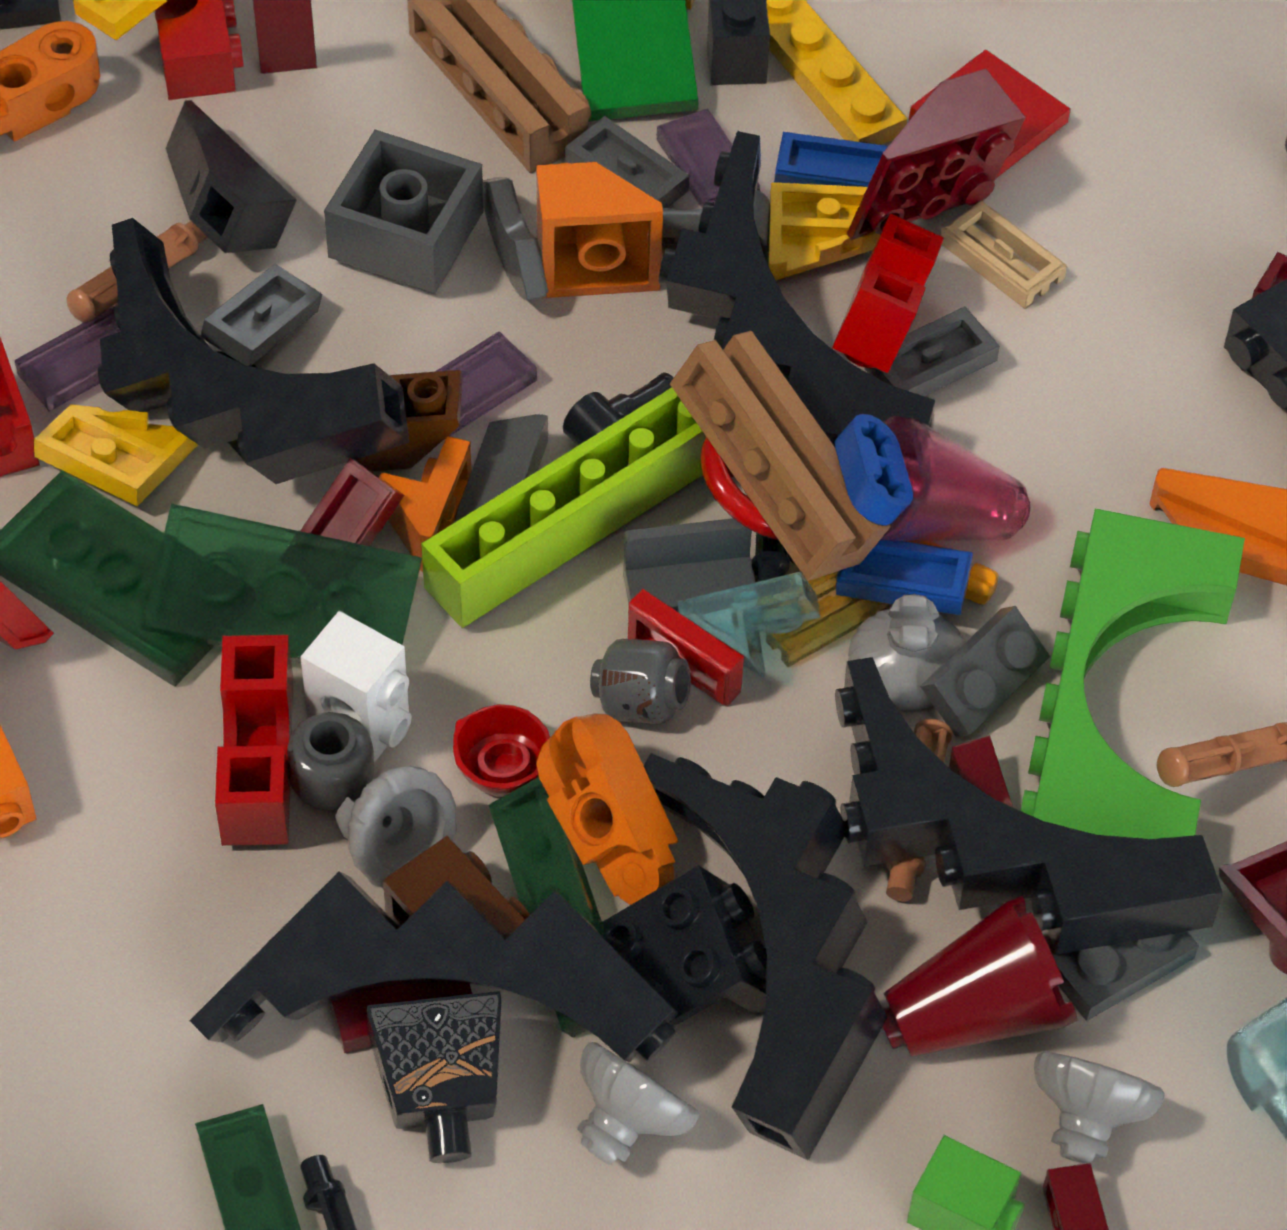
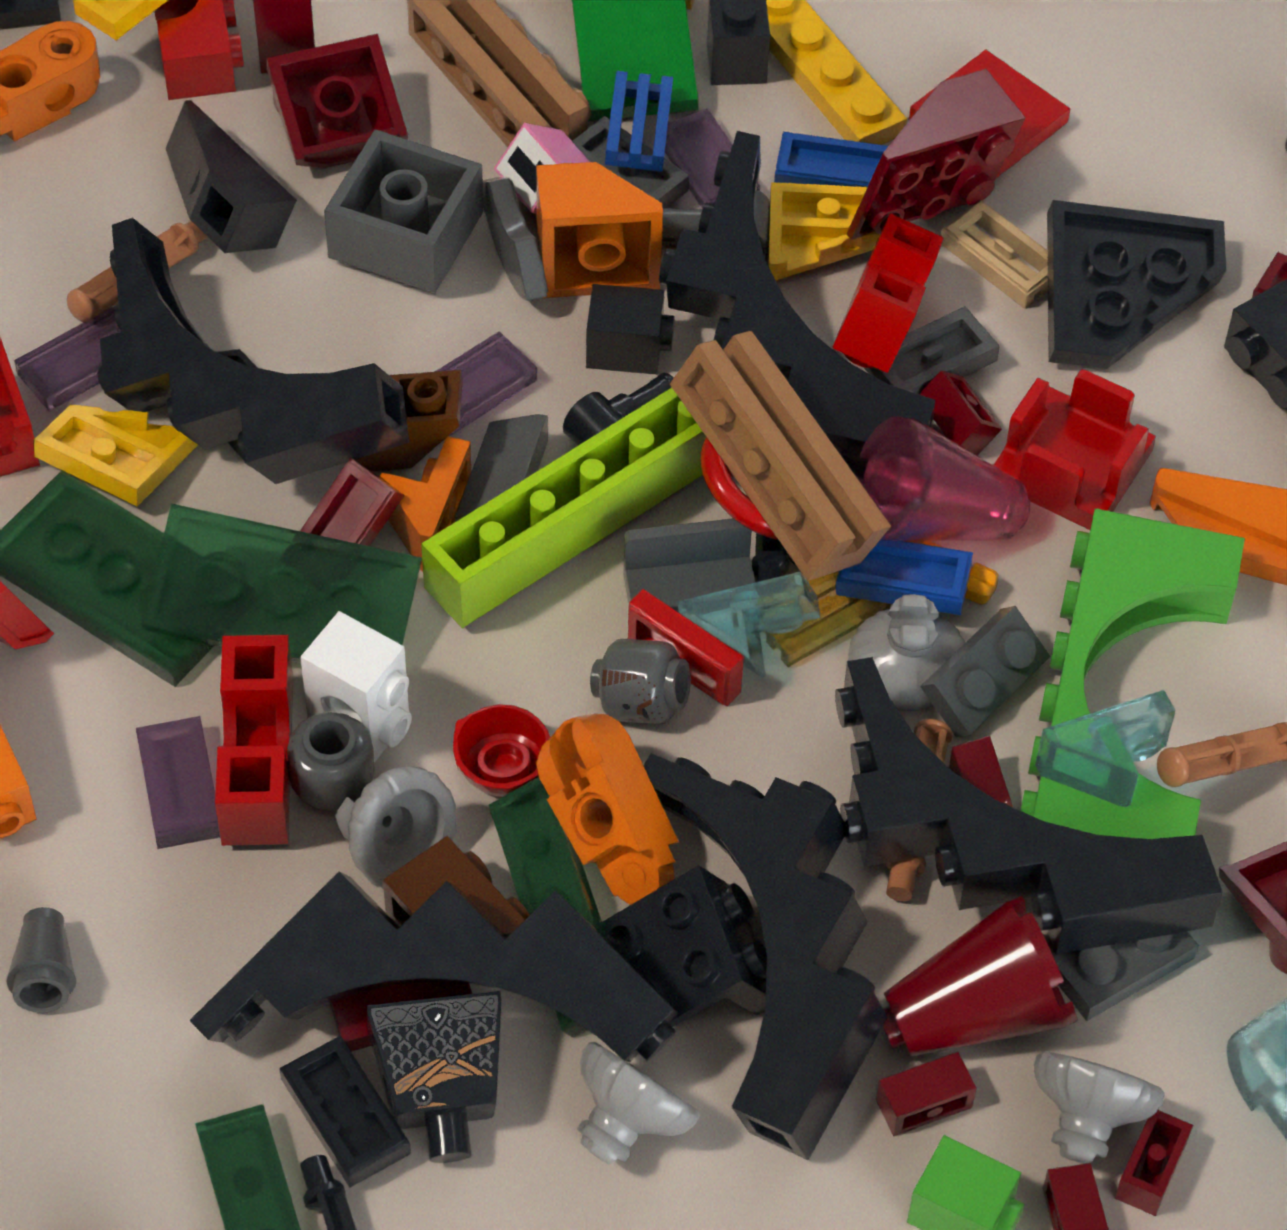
(42, 963): none -> dark grey cone
(178, 782): none -> clear purple tile
(261, 315): dark grey plate -> none
(334, 100): none -> dark red slope
(345, 1111): none -> black plate
(534, 147): none -> brick
(627, 329): none -> black brick
(642, 92): none -> blue tile
(874, 469): blue beam -> none
(925, 1093): none -> dark red piece
(961, 412): none -> dark red piece
(1076, 447): none -> red panel
(1099, 748): none -> clear light blue slope
(1122, 277): none -> black plate
(1153, 1162): none -> dark red piece

